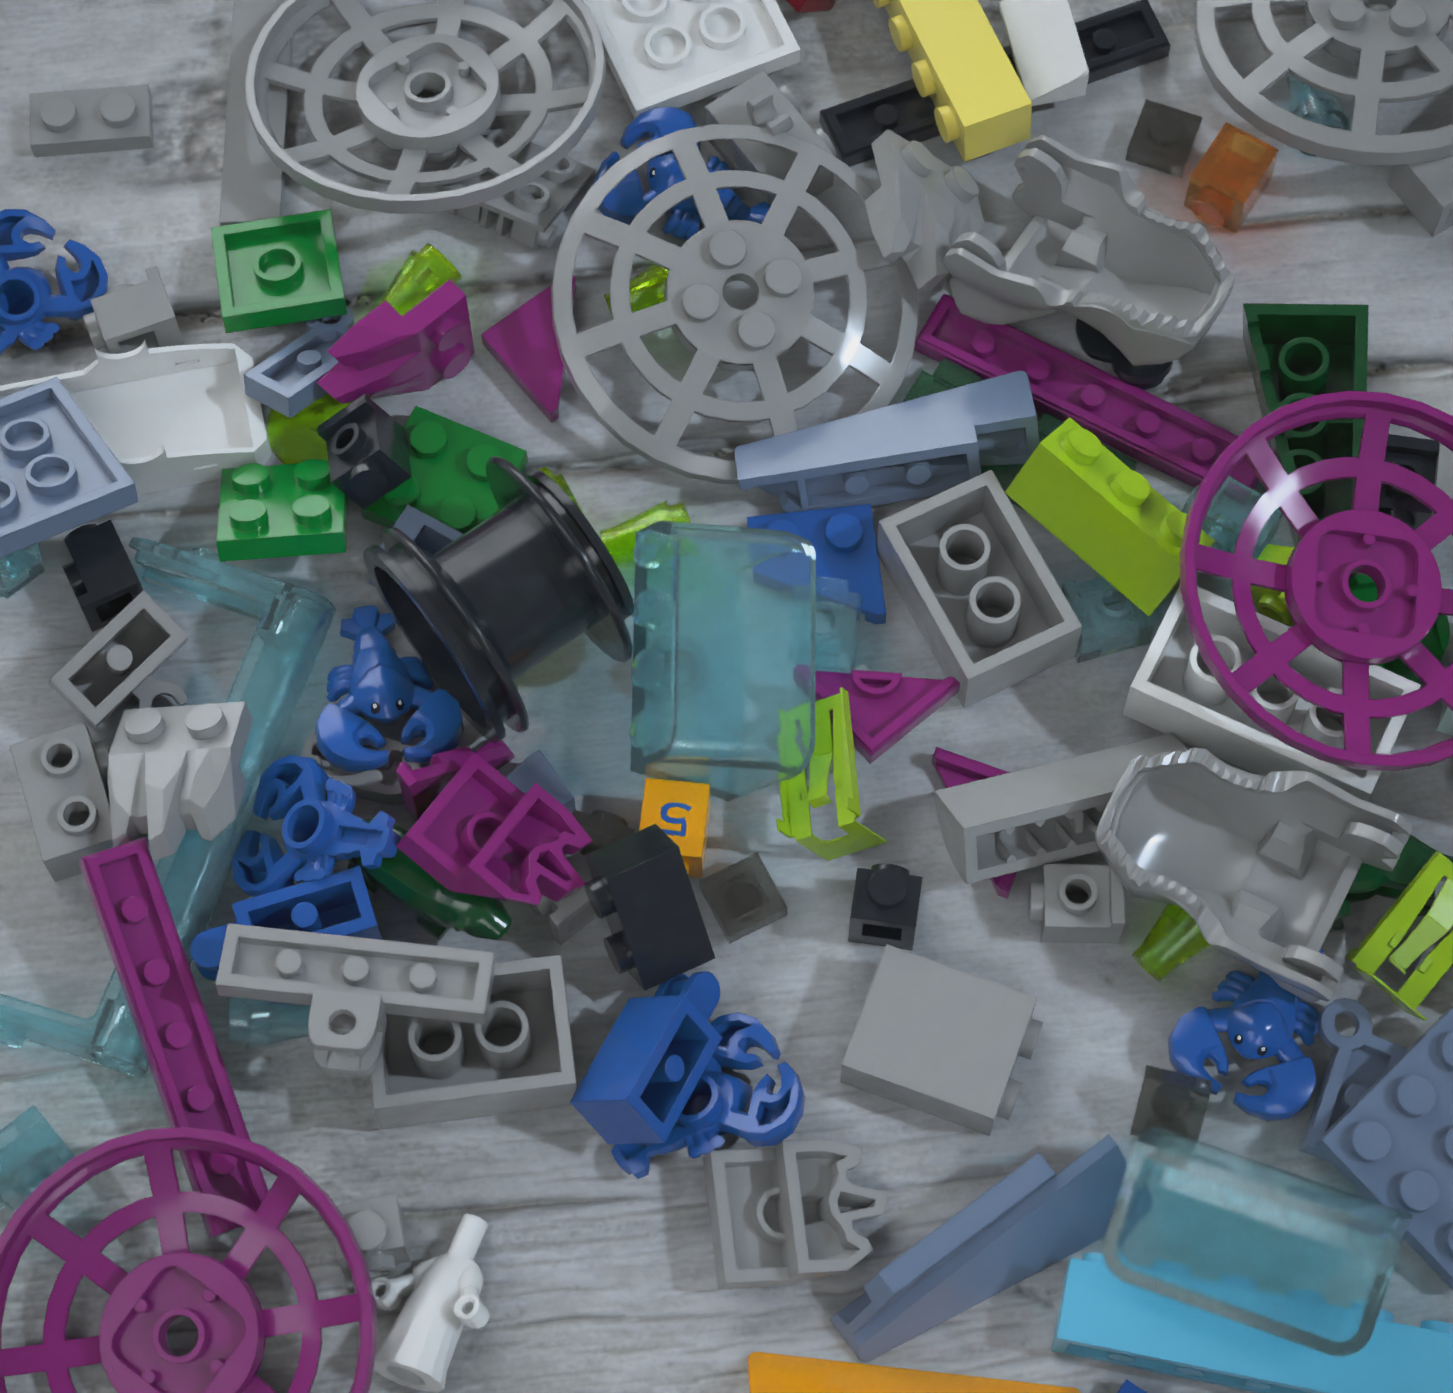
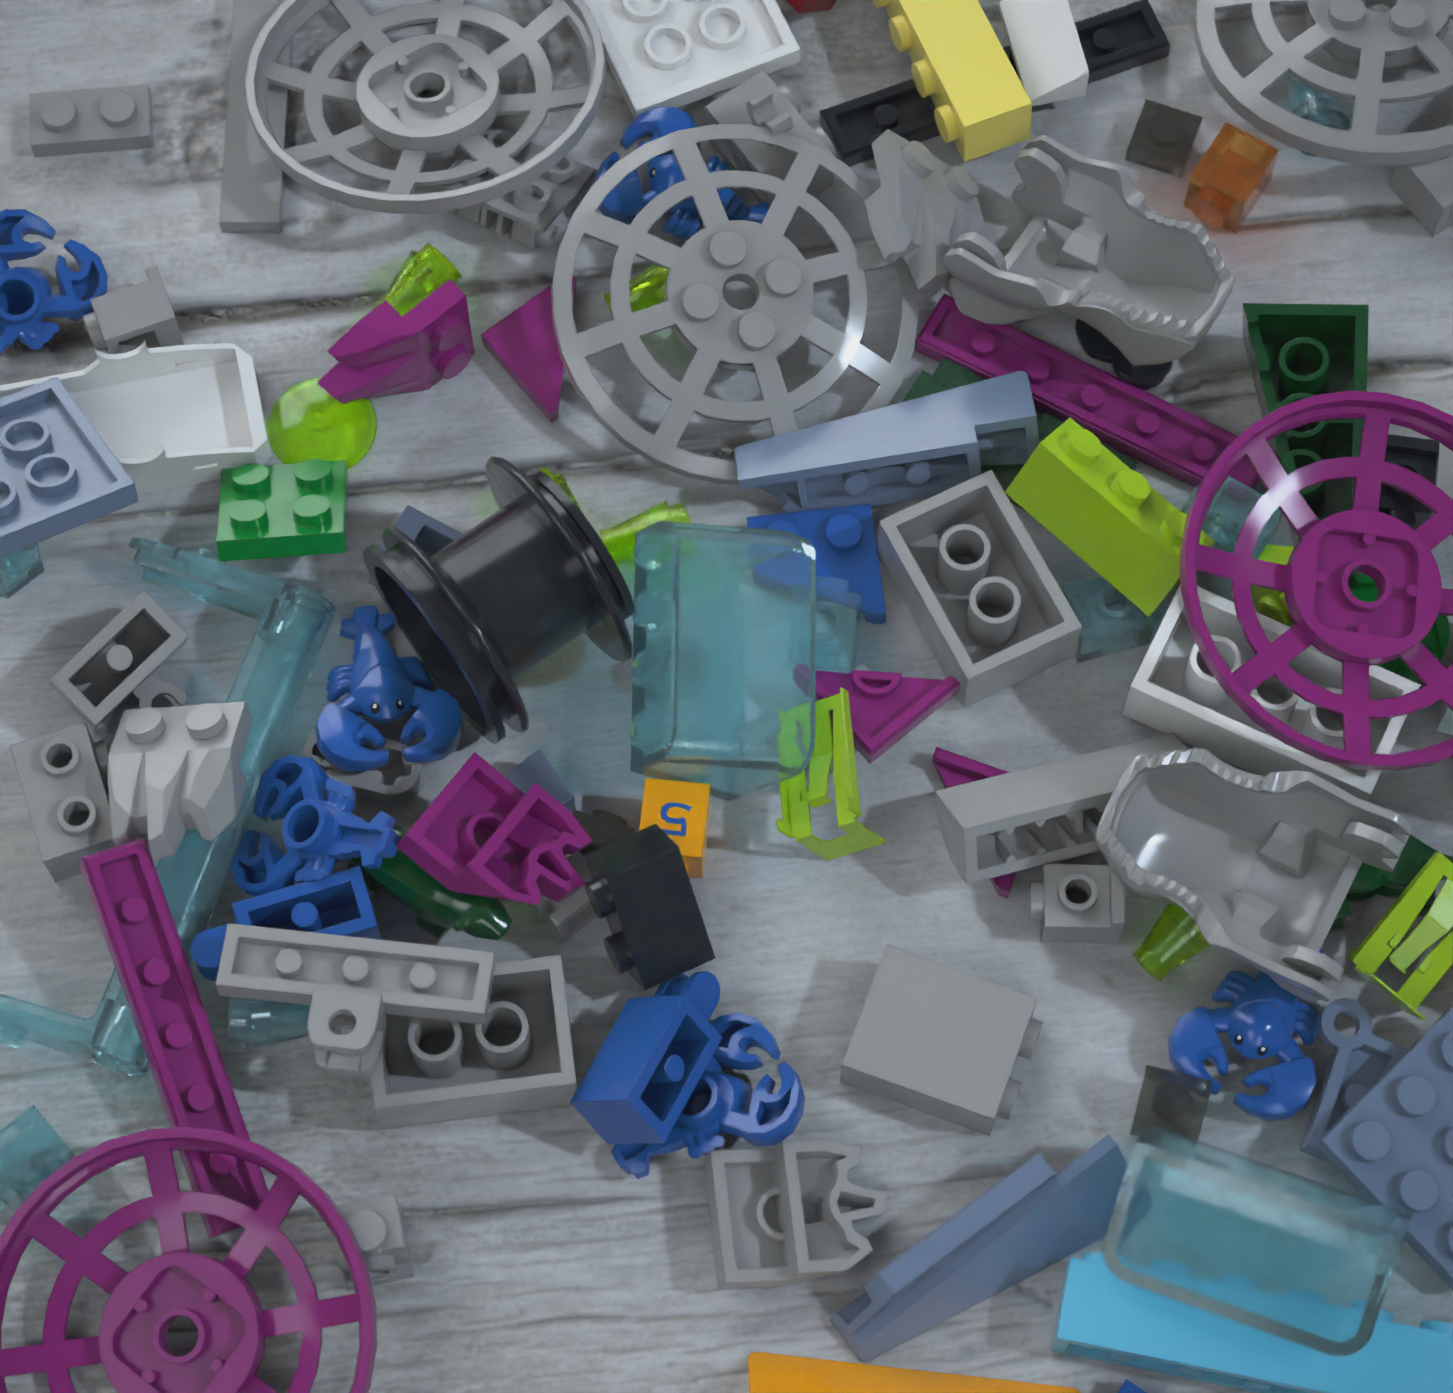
(100, 573): black brick -> none
(278, 271): green plate -> none
(291, 375): sand blue hinge -> none
(365, 451): black brick -> none
(425, 784): magenta tile -> none
(440, 1303): white piece -> none
(446, 473): green plate -> none
(743, 898): clear smoke plate -> none
(885, 906): black brick -> none

